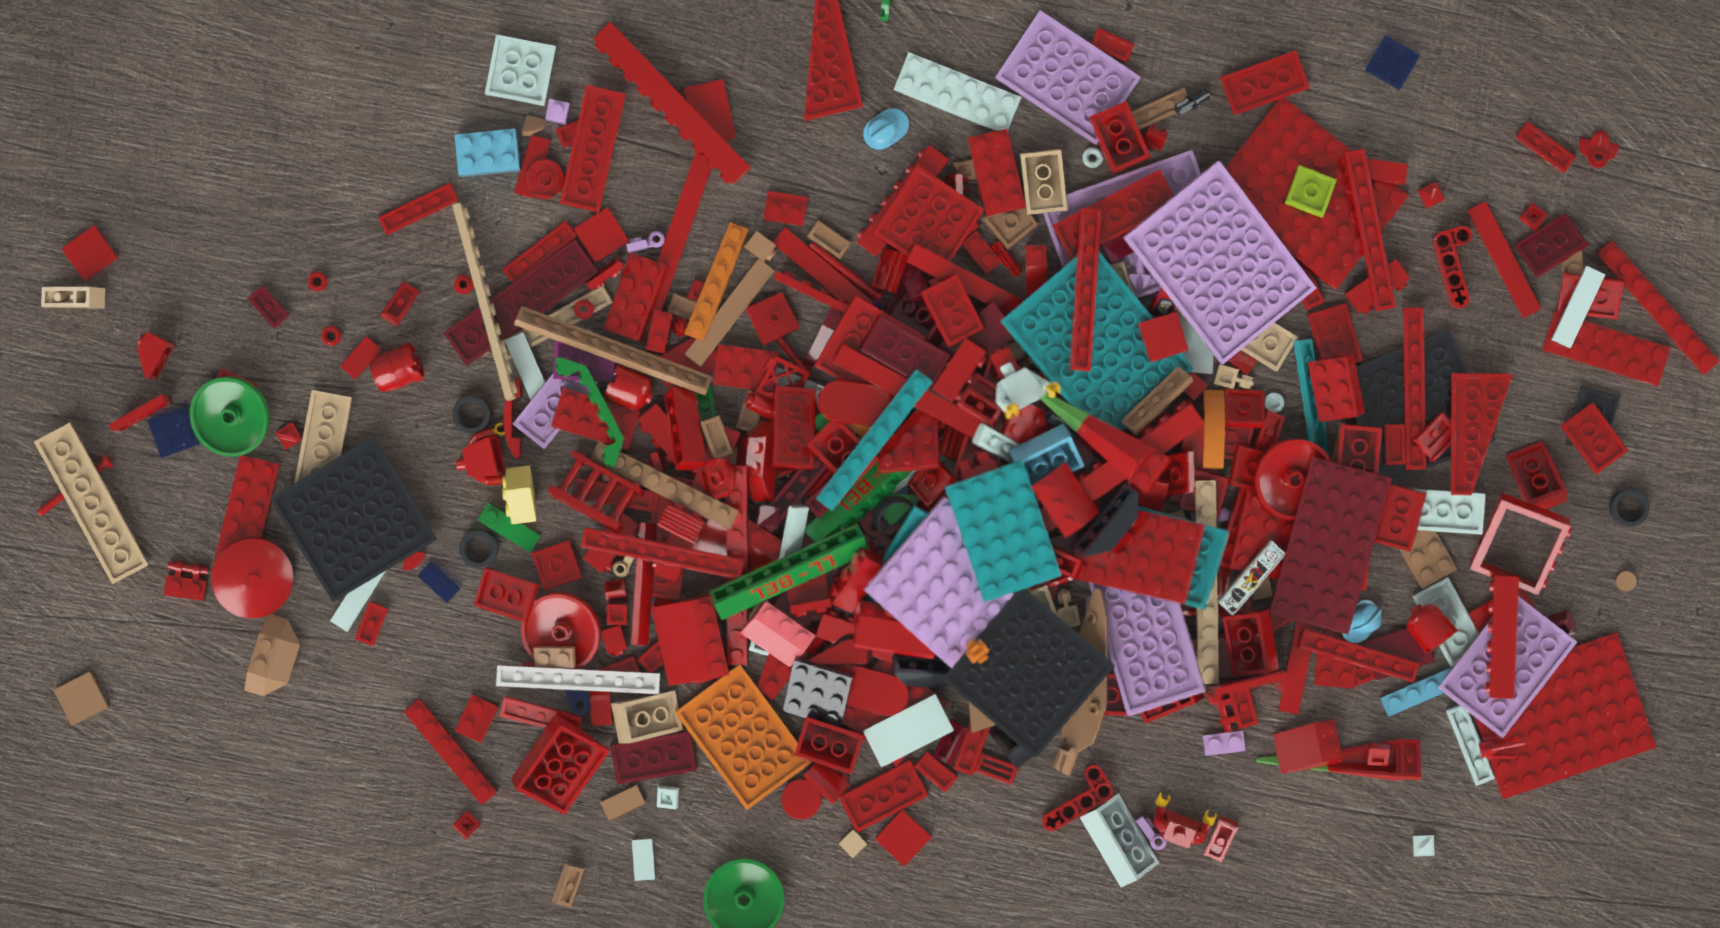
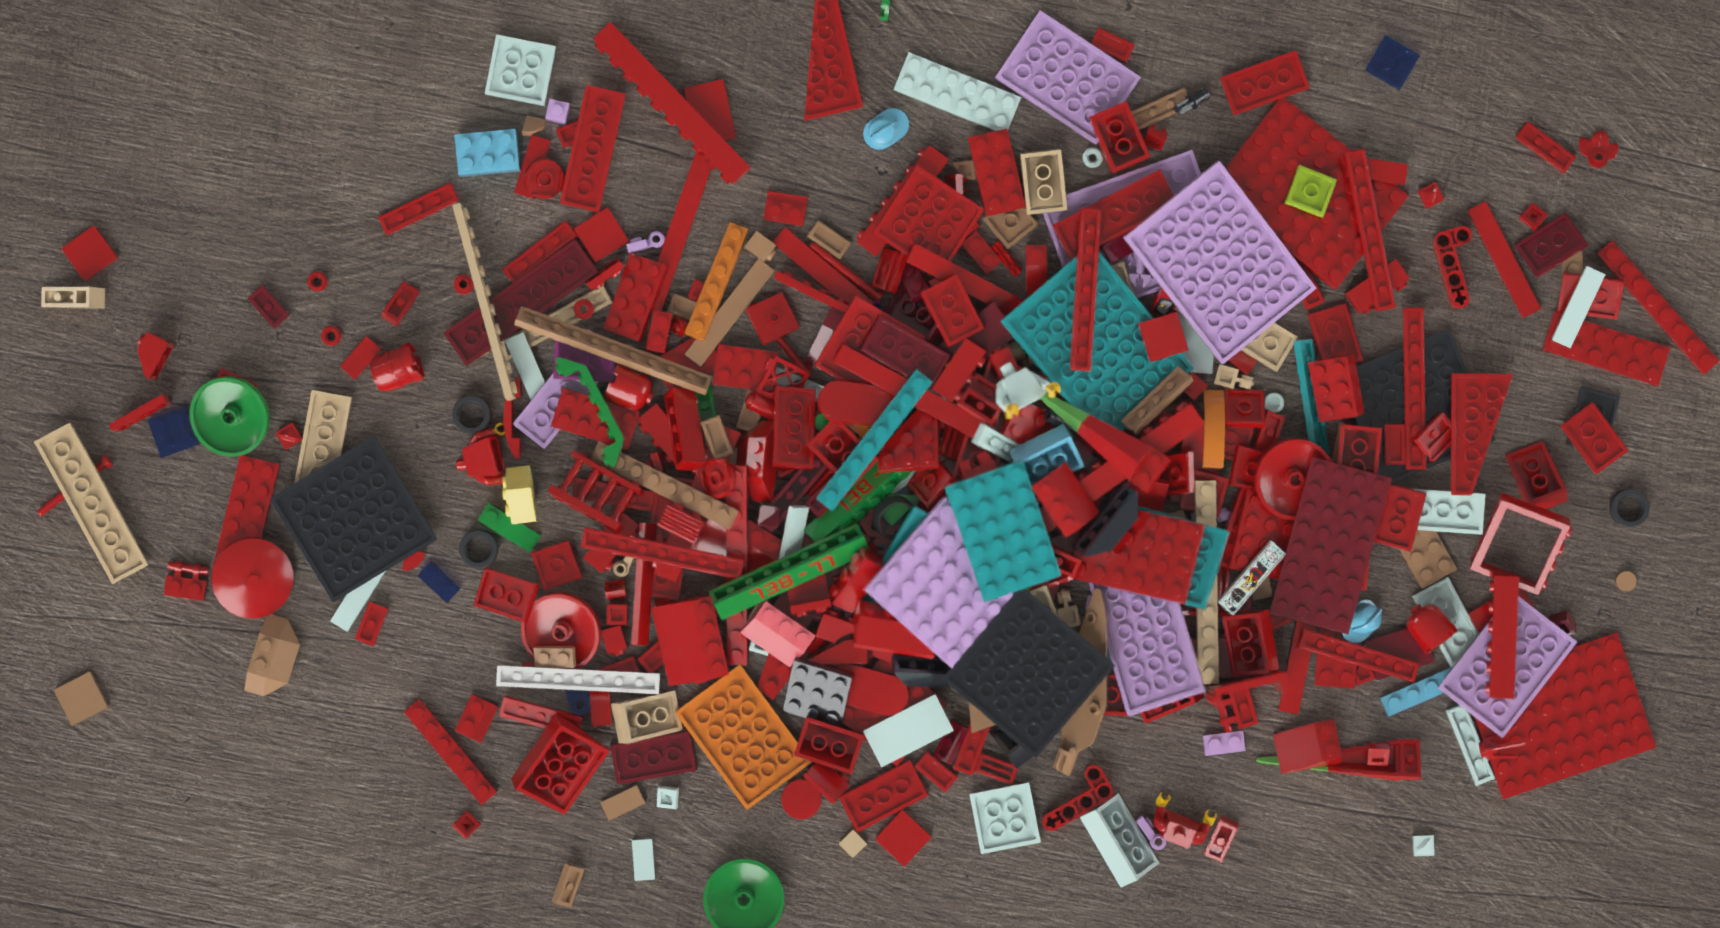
(976, 651): orange gear -> none
(1005, 818): none -> light aqua plate

